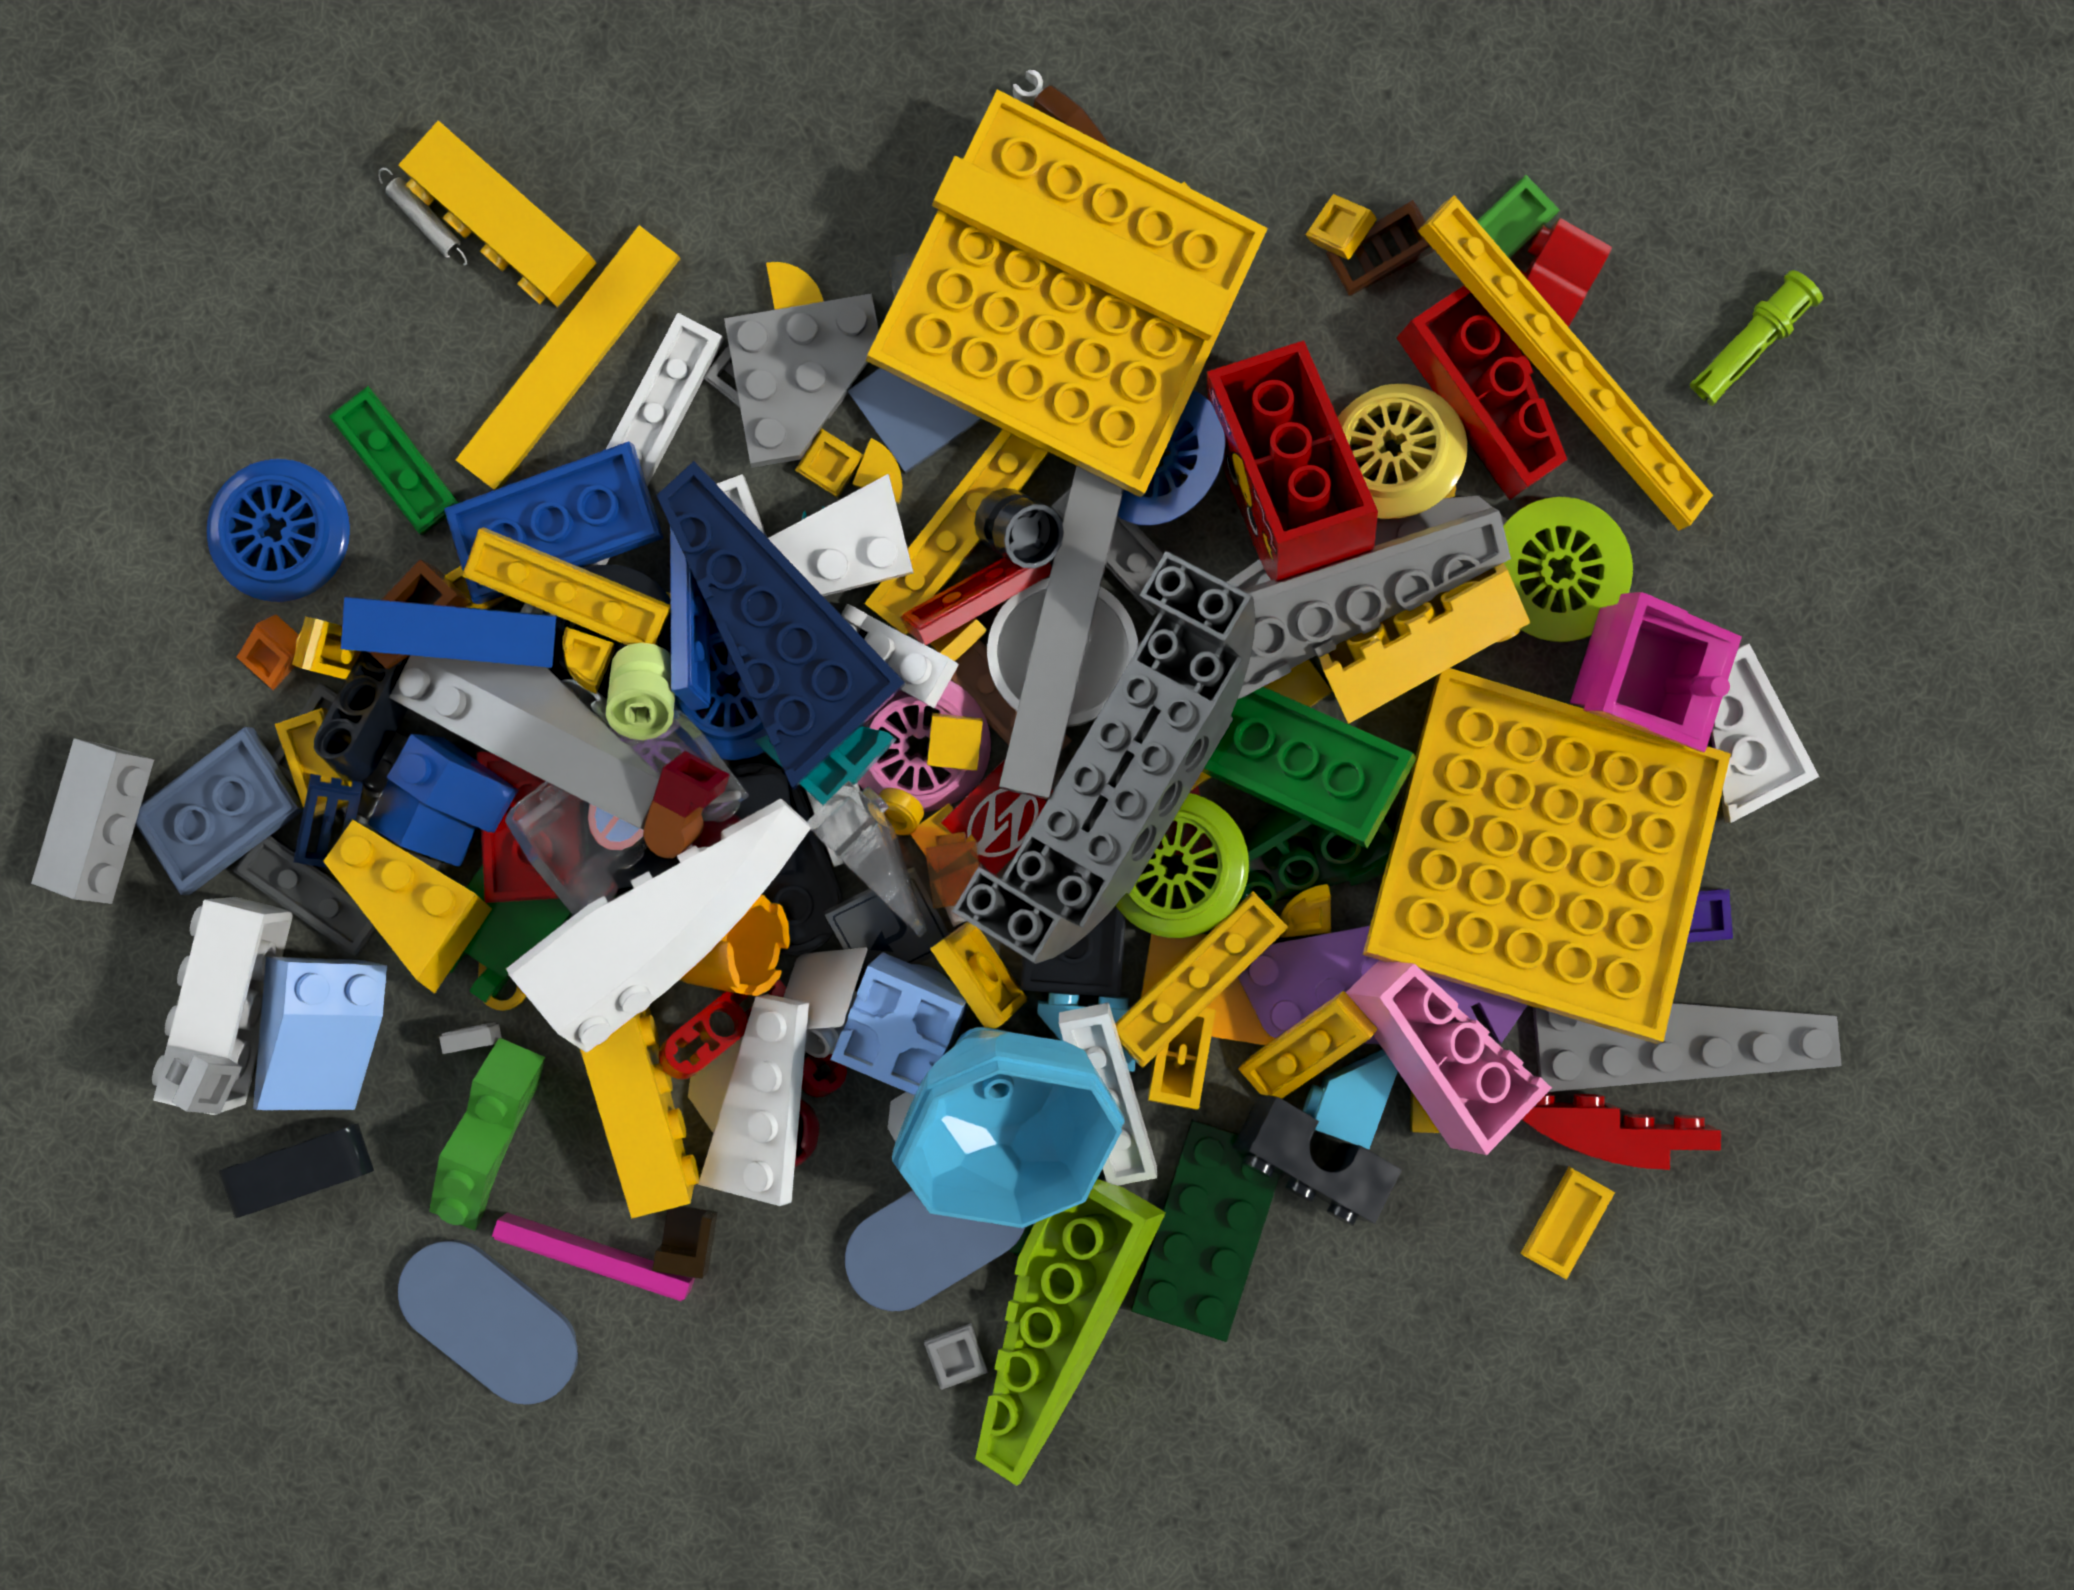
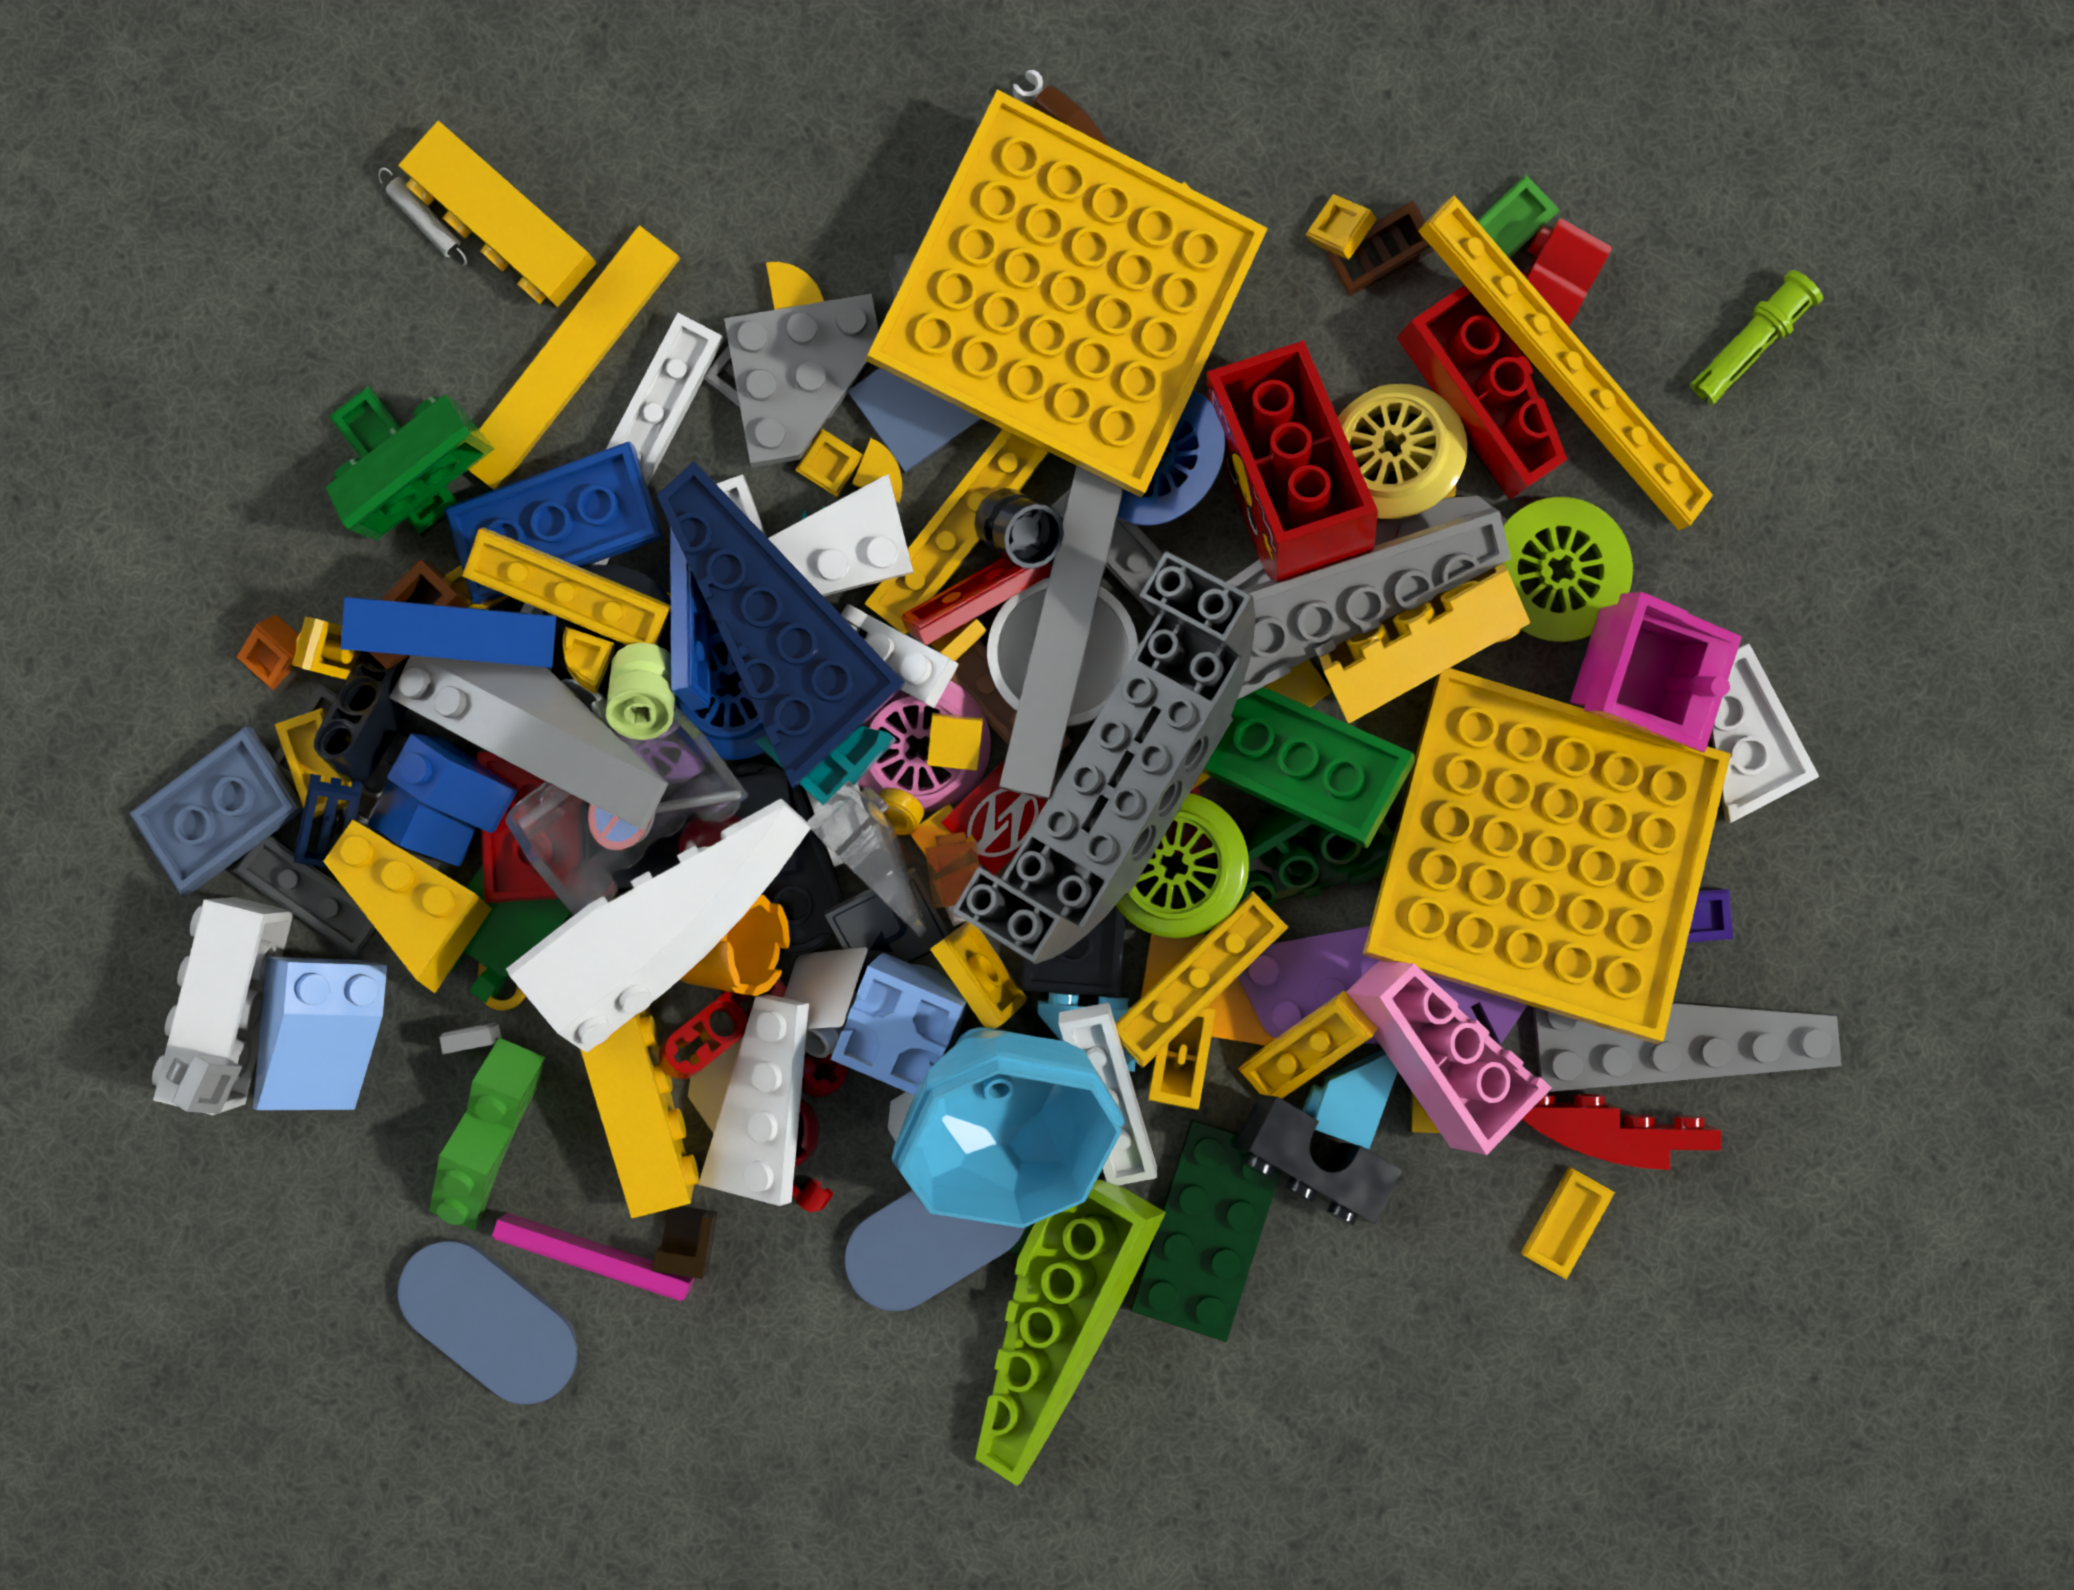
(92, 821): light grey brick -> none
(296, 1171): black beam -> none
(327, 546): blue piece -> none
(407, 467): none -> green slope
(676, 809): leg -> none
(812, 1197): none -> red hand
(956, 1356): light grey tile -> none
(1081, 248): yellow tile -> none
(1308, 912): yellow tile -> none

